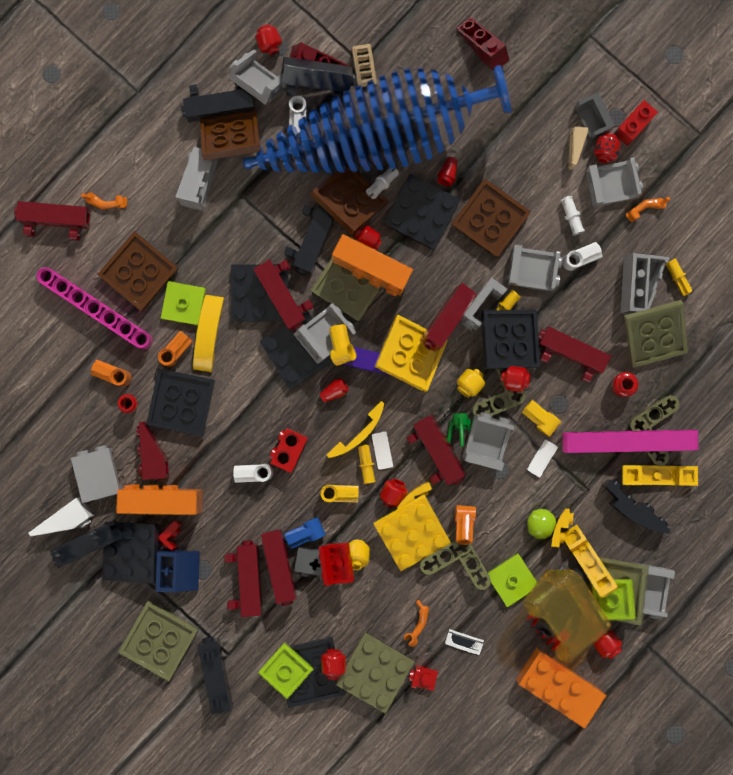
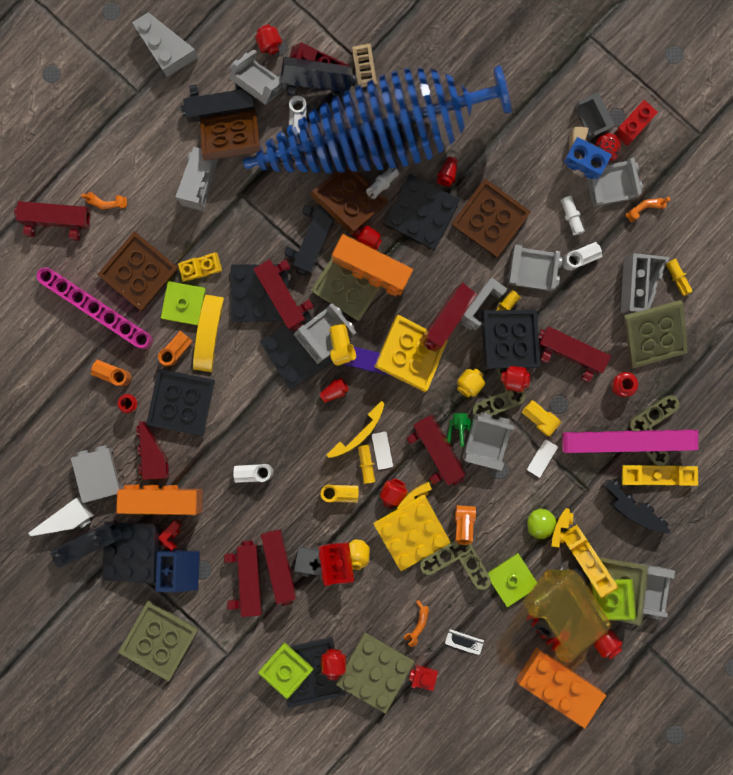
(165, 46): none -> light grey wedge
(200, 267): none -> yellow slope
(215, 675): black brick -> none
(293, 452): red brick -> none
(307, 532): blue piece -> none
(484, 43): dark red slope -> none
(589, 153): none -> blue brick

